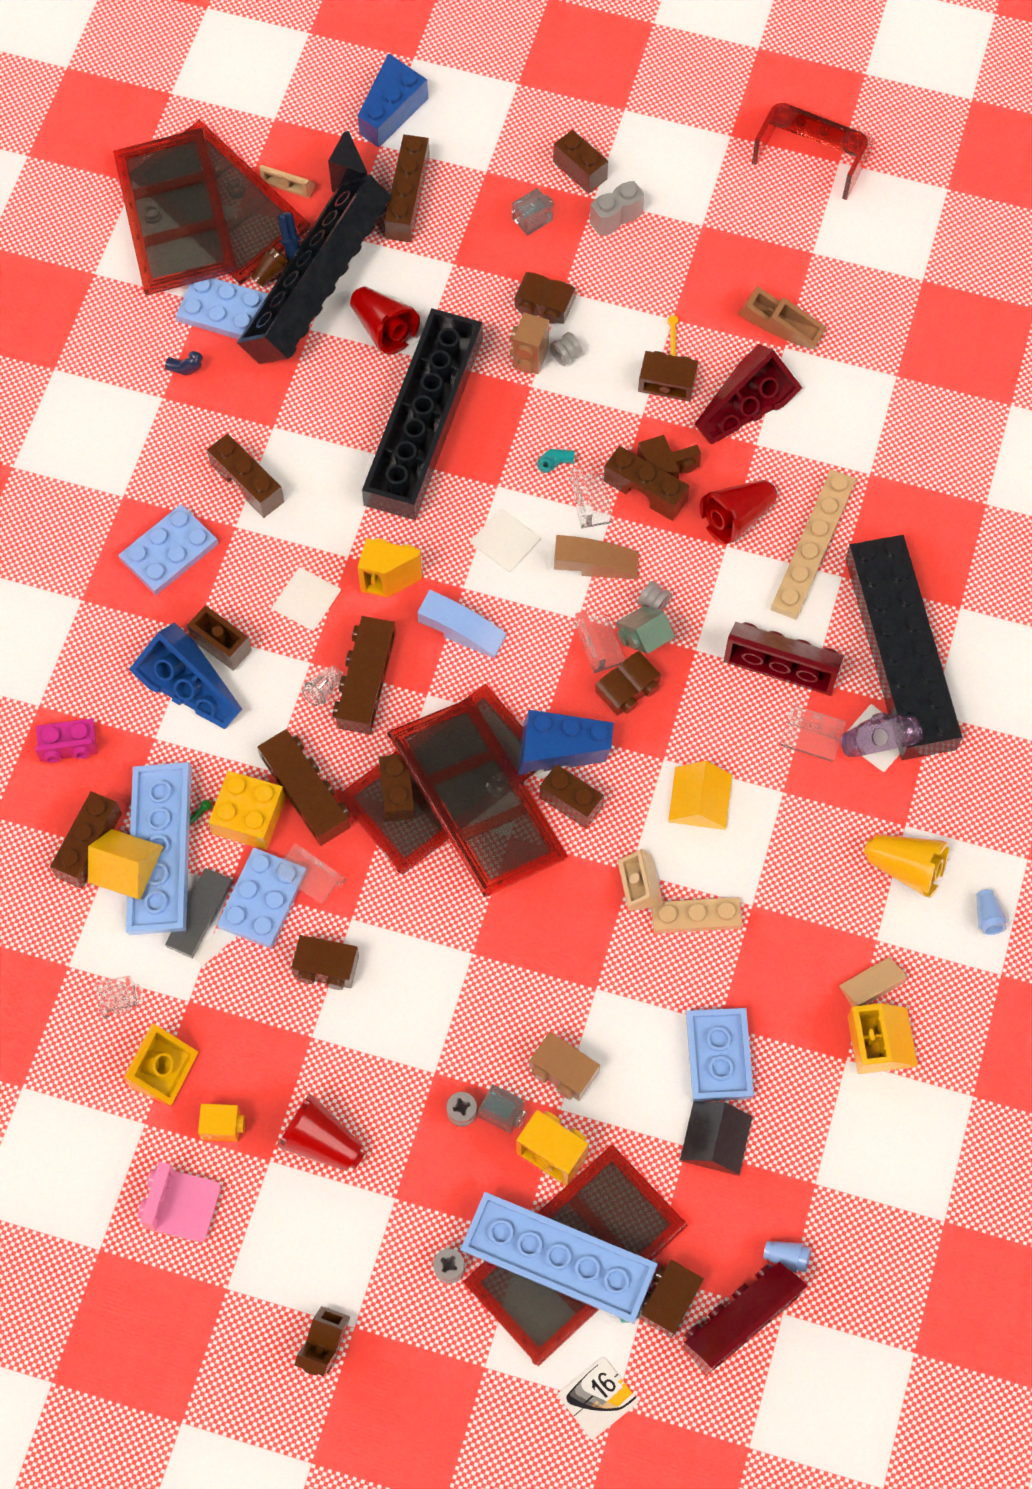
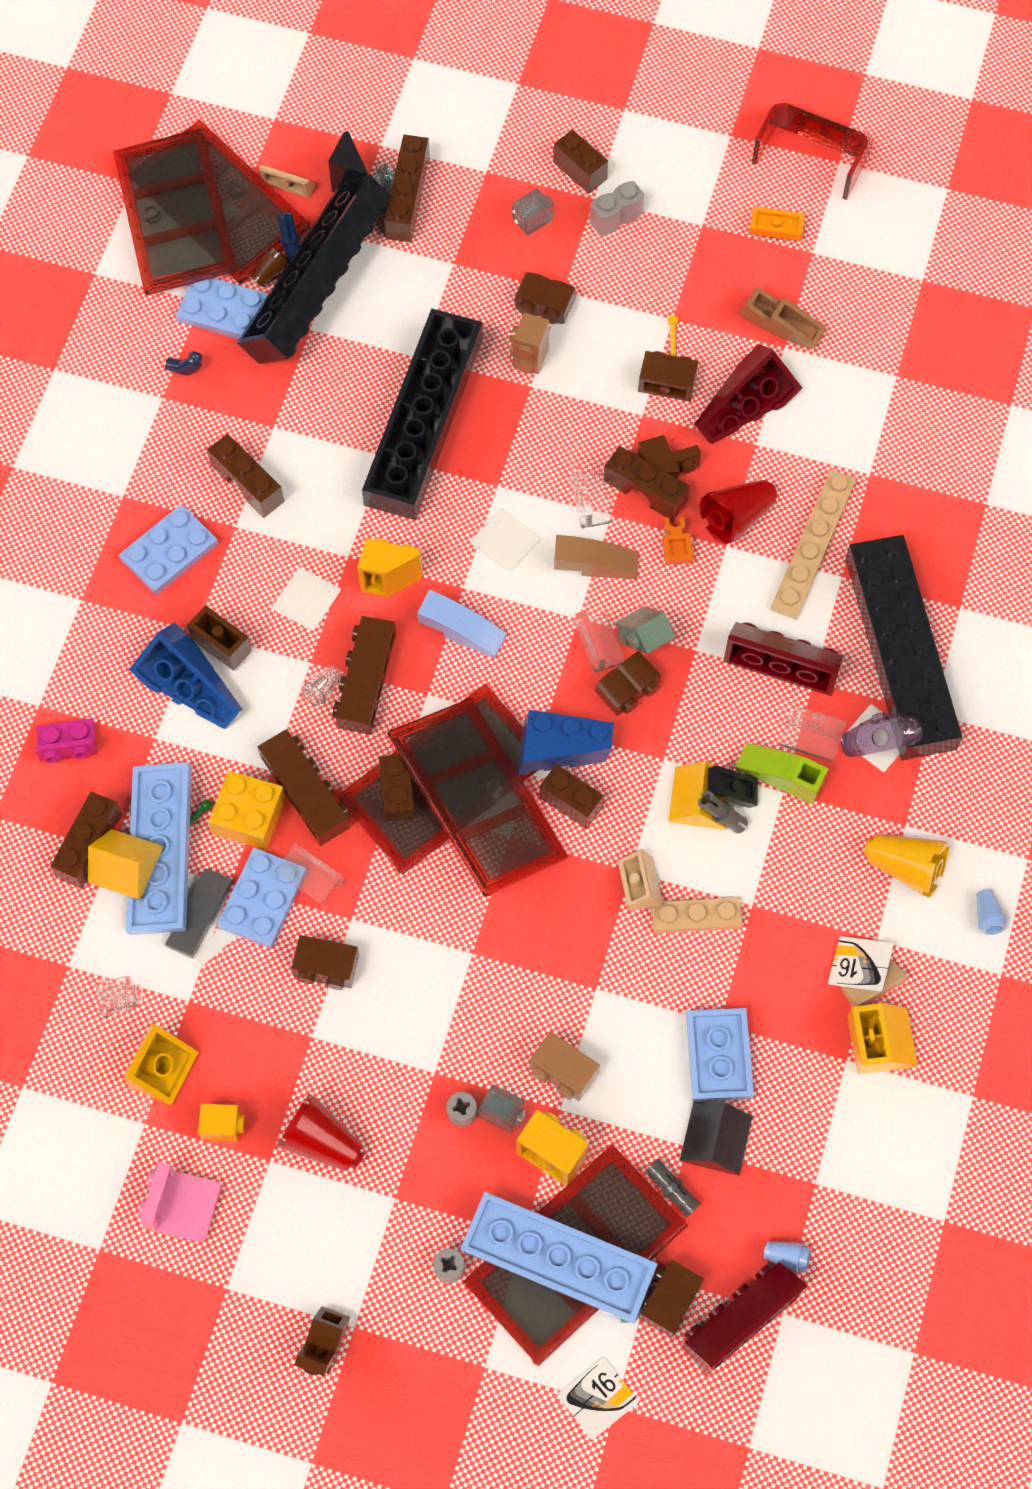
(384, 175): none -> clear light blue plate
(385, 319): red cone -> none
(391, 100): blue wedge -> none
(553, 458): teal arm -> none
(566, 349): light grey wheel -> none
(654, 597): light grey wheel -> none
(672, 1187): none -> dark grey pin
(676, 545): none -> orange plate
(723, 812): none -> dark grey pin
(733, 786): none -> black plate
(777, 223): none -> light orange plate
(783, 770): none -> lime slope
(860, 963): none -> sticker

